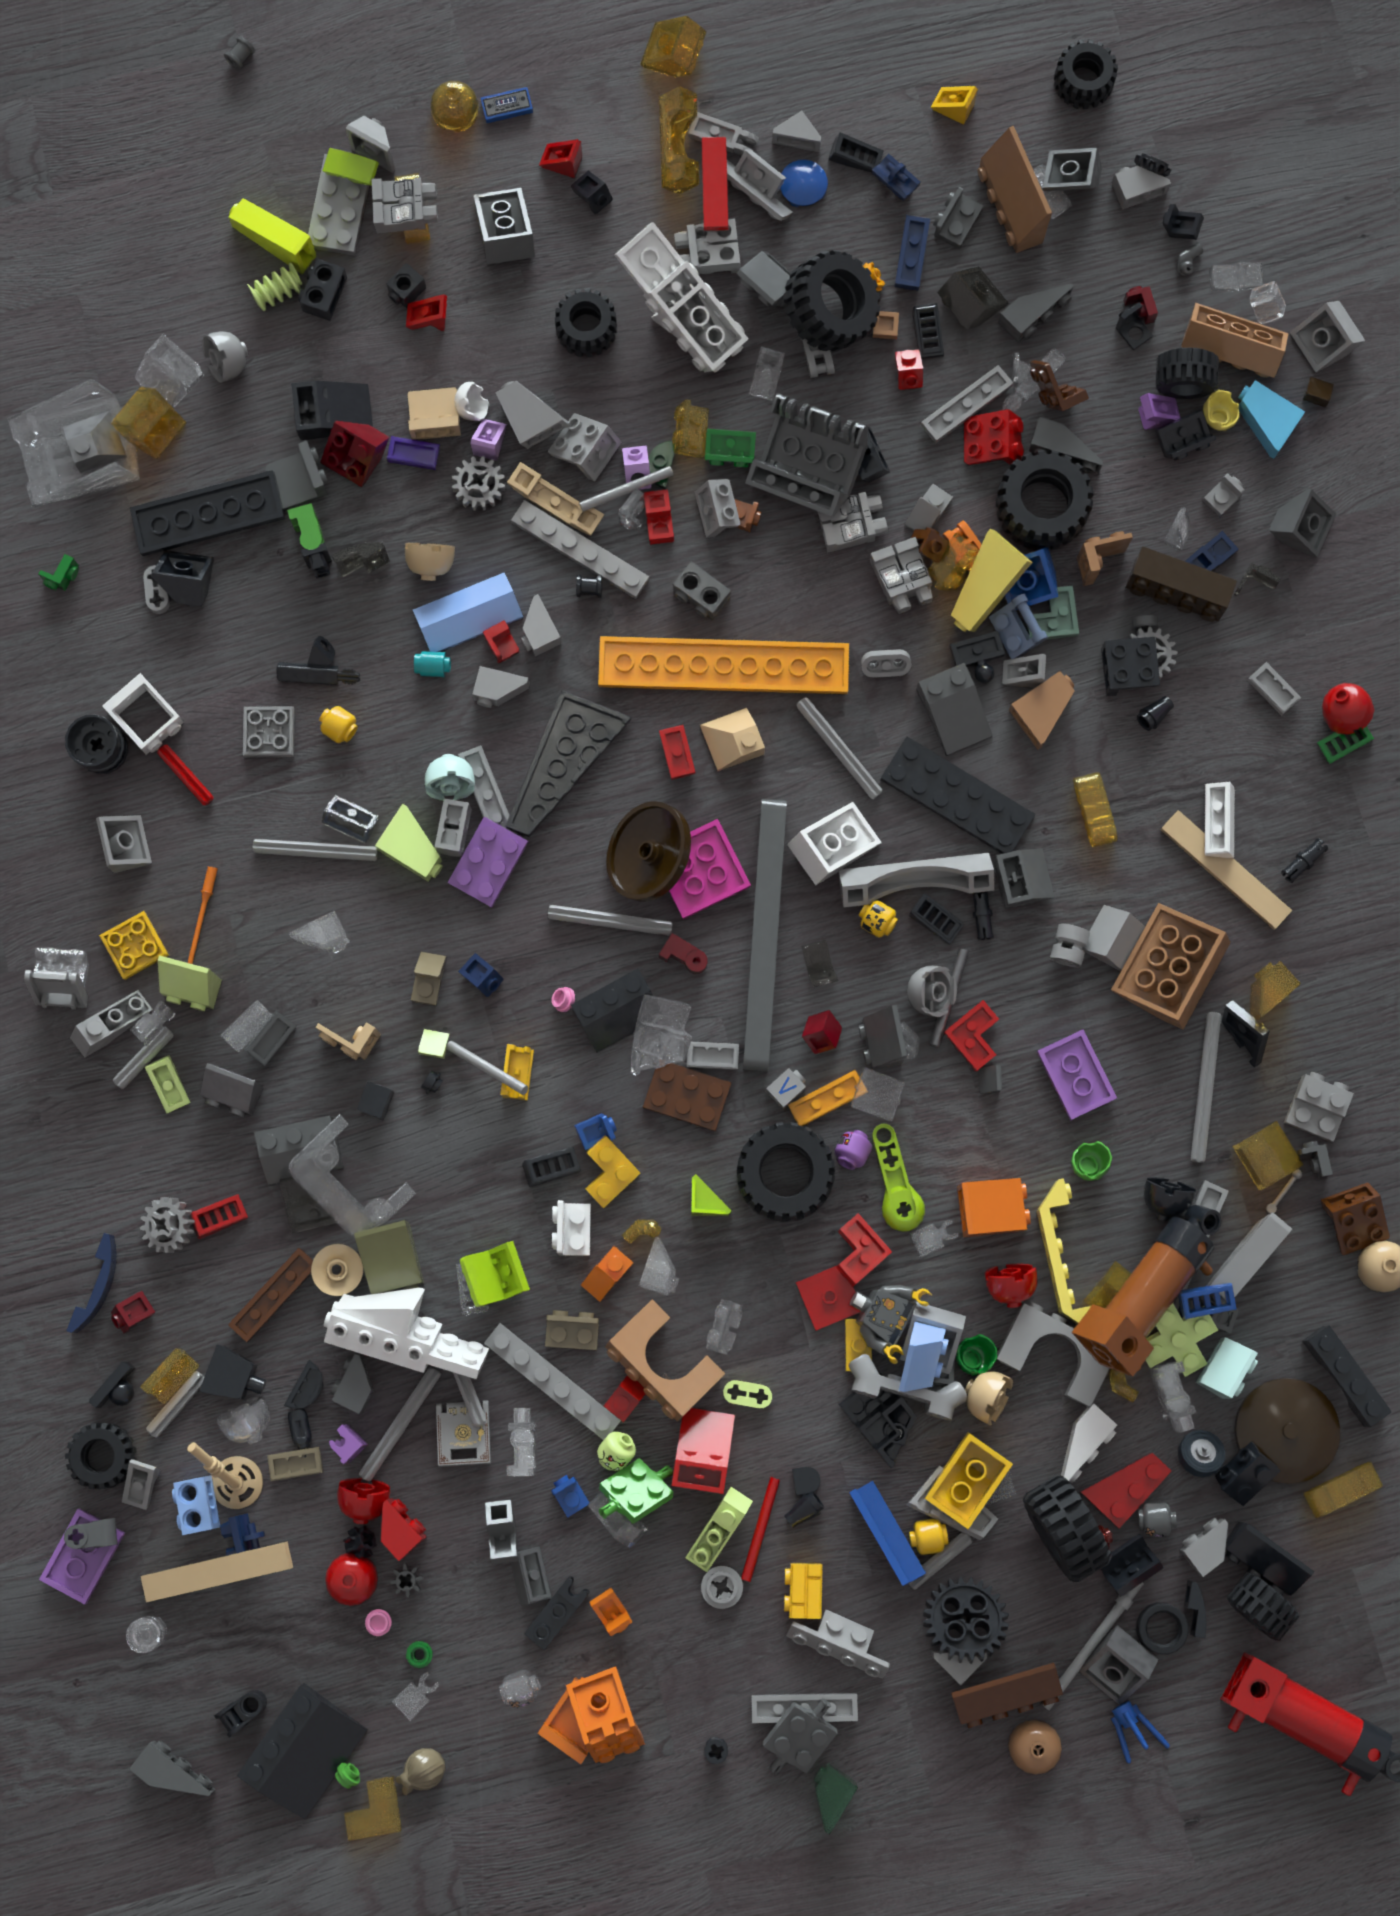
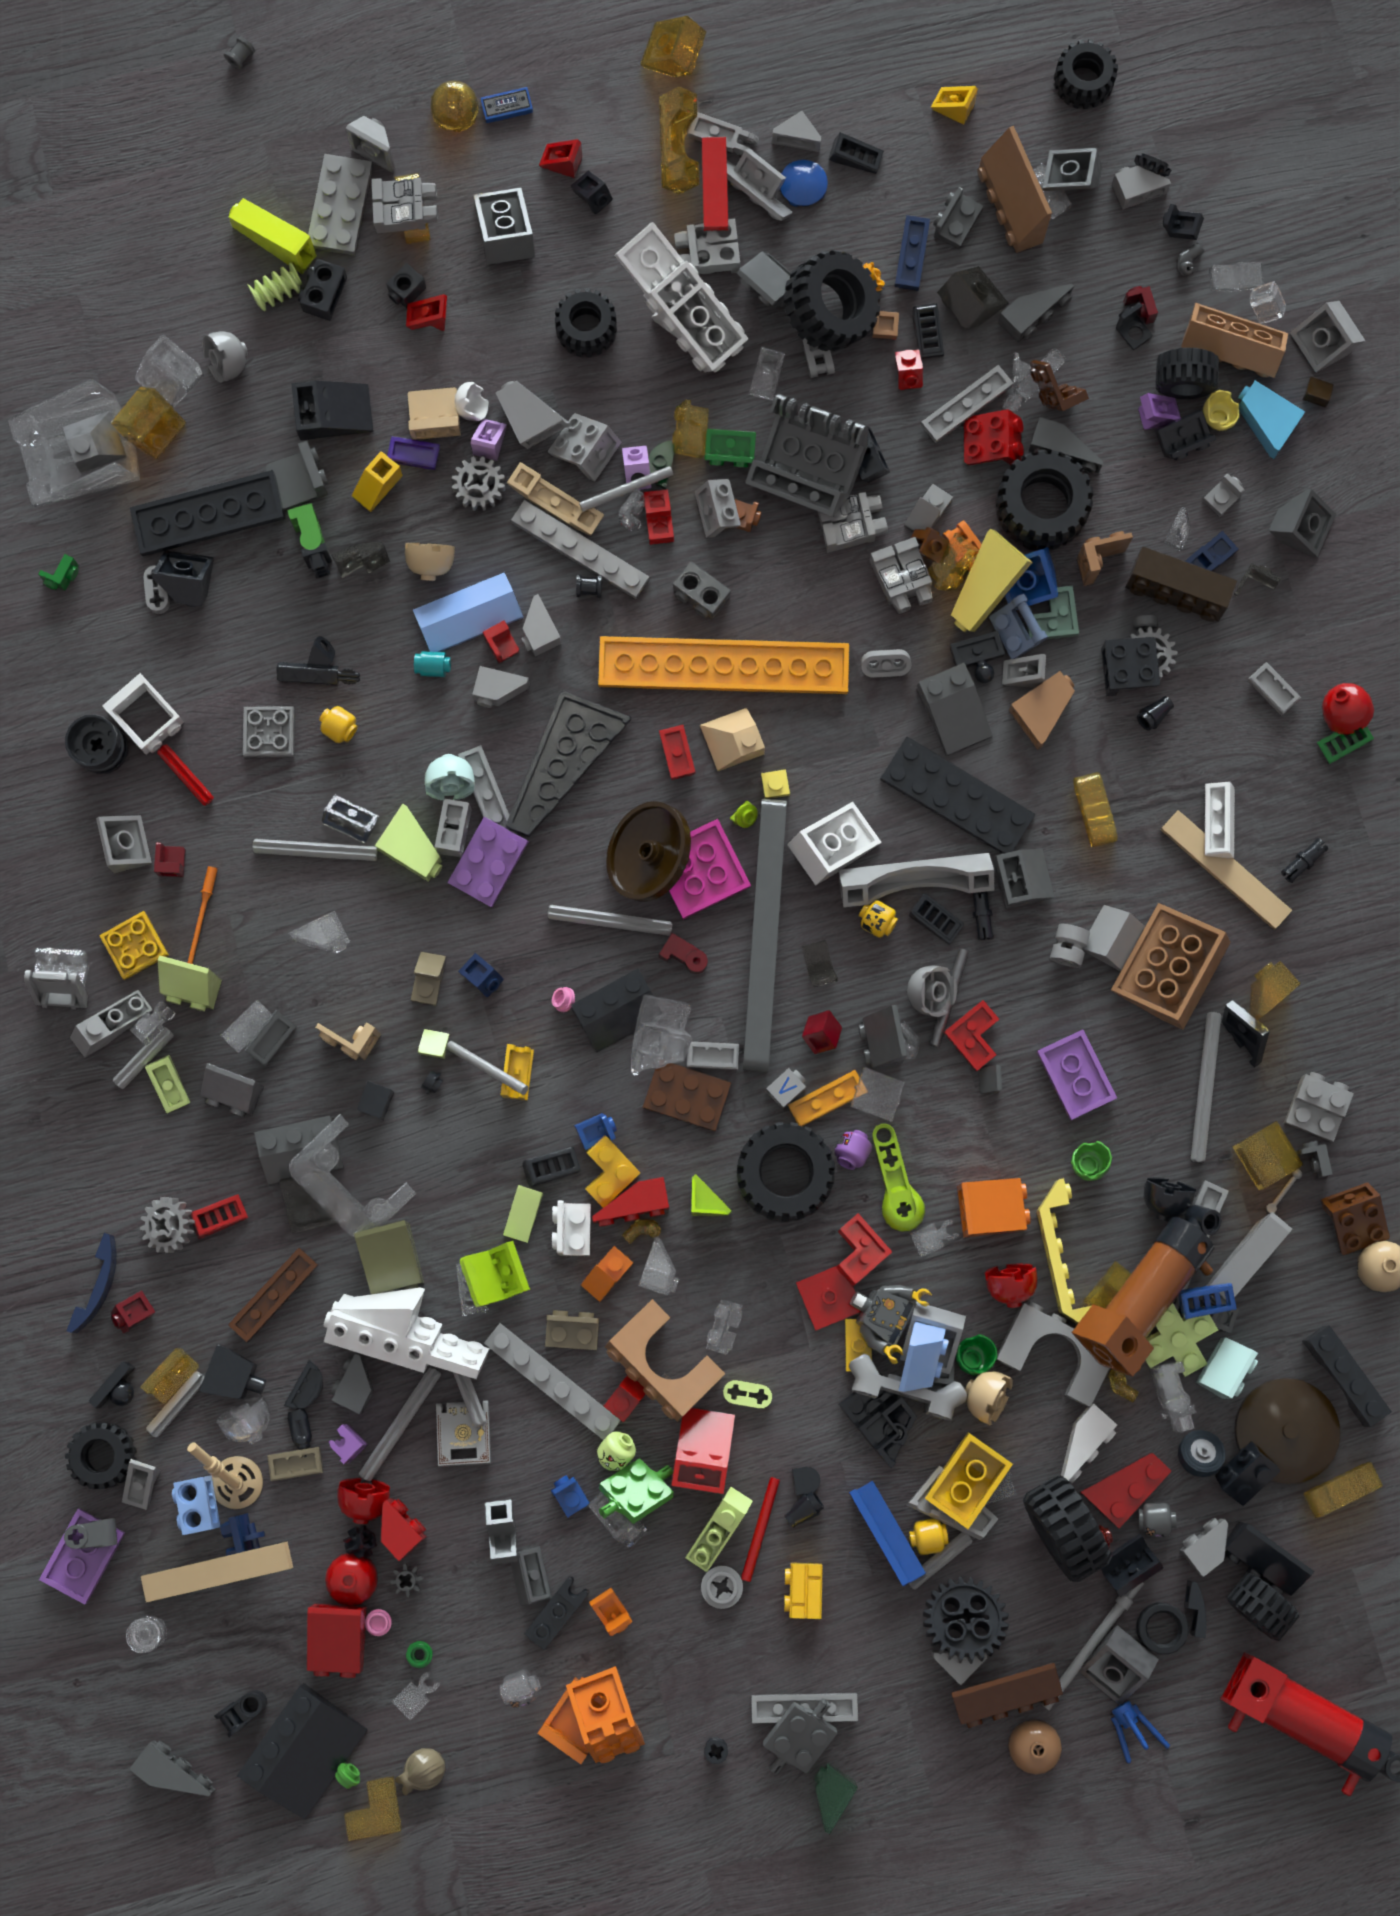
(169, 861): none -> dark red panel
(336, 1639): none -> red slope
(350, 166): lime slope -> none
(350, 1272): tan dish -> none
(354, 450): dark red slope -> none
(376, 481): none -> yellow slope
(523, 1213): none -> yellowish green slope
(524, 1444): clear hips -> none
(641, 1198): none -> red slope
(745, 815): none -> lime plate
(775, 784): none -> light yellow plate
(839, 748): light grey axle -> none
(841, 1640): light grey bracket -> none
(896, 177): dark blue hips -> none

